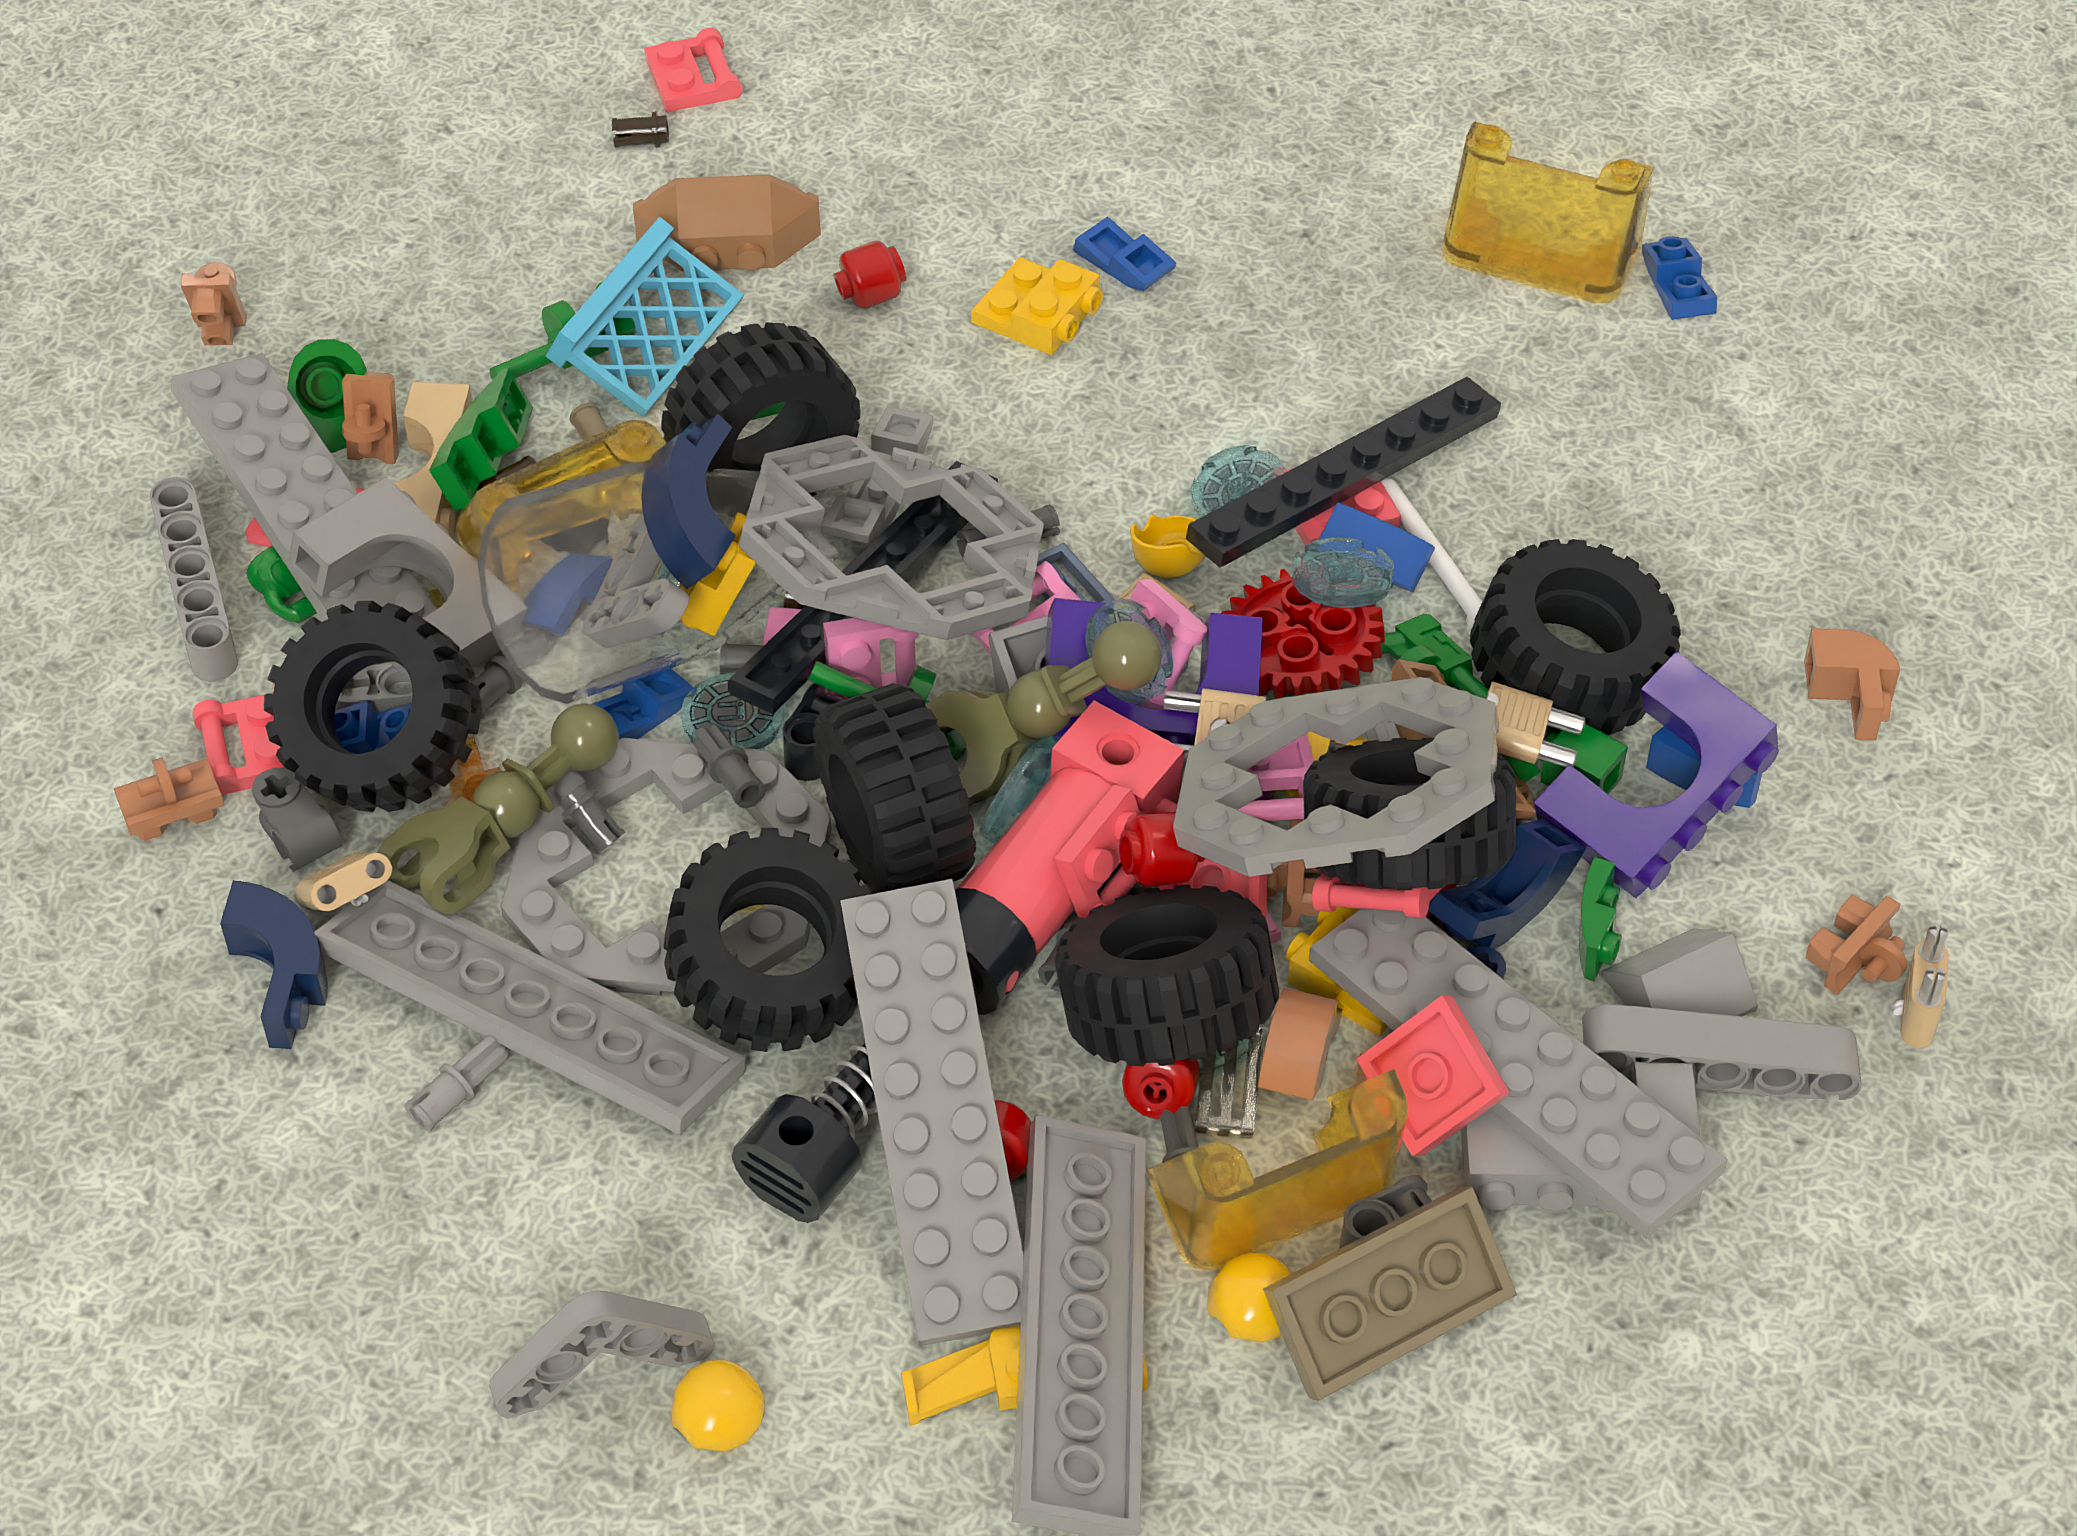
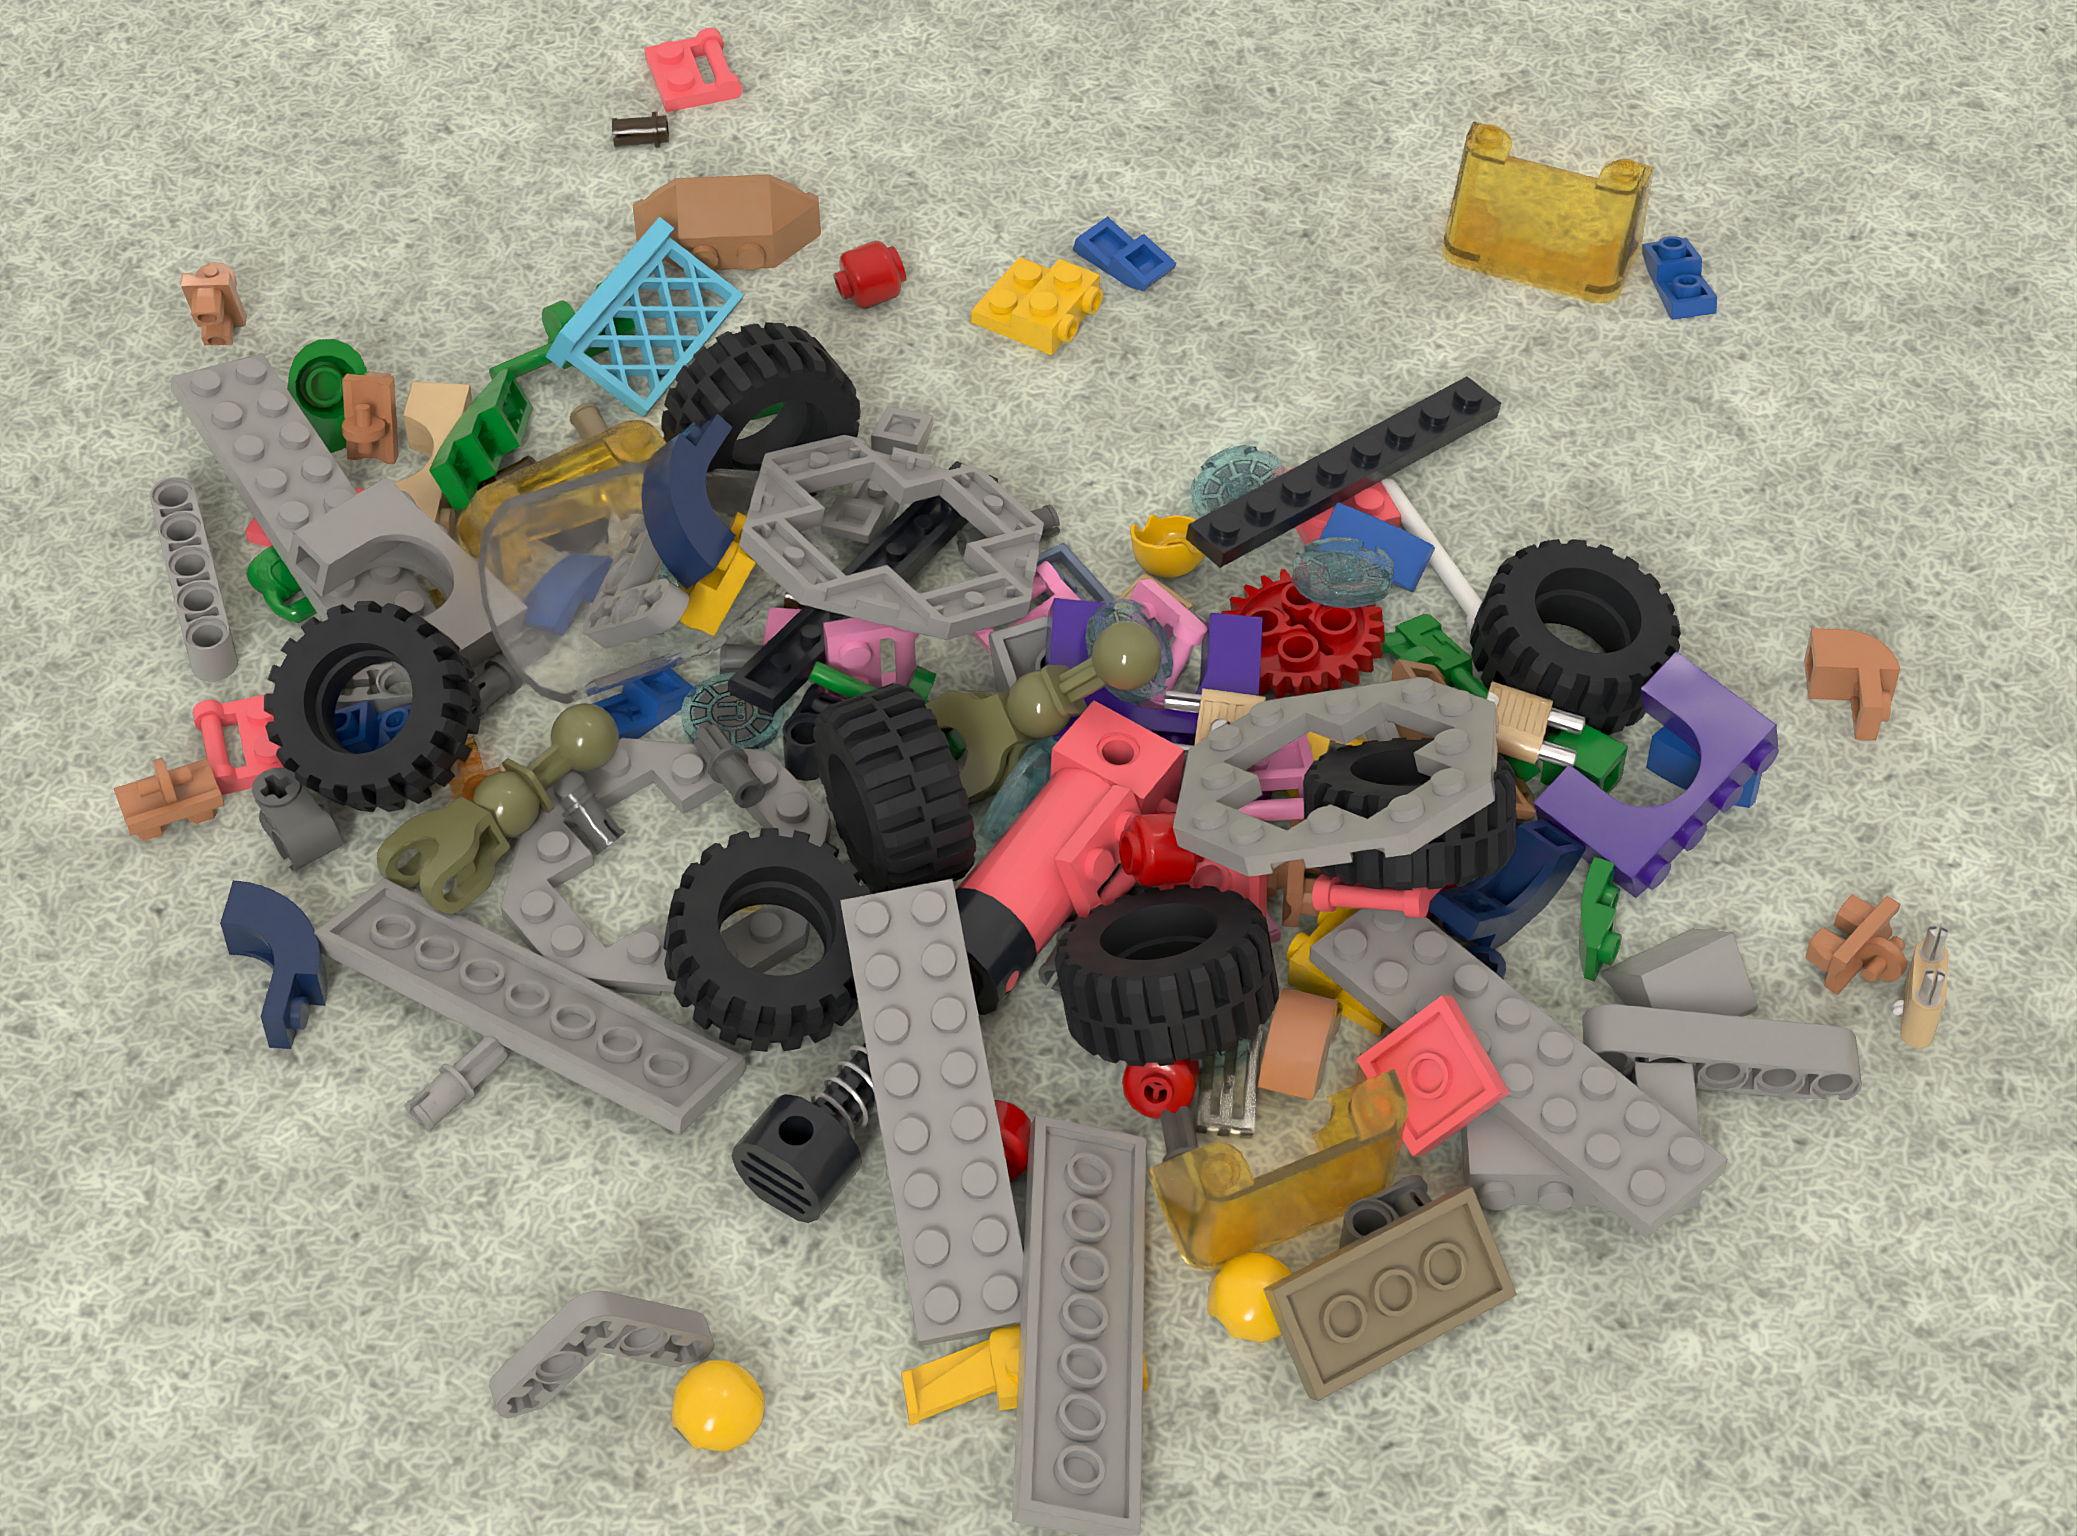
(344, 881): tan piece -> none

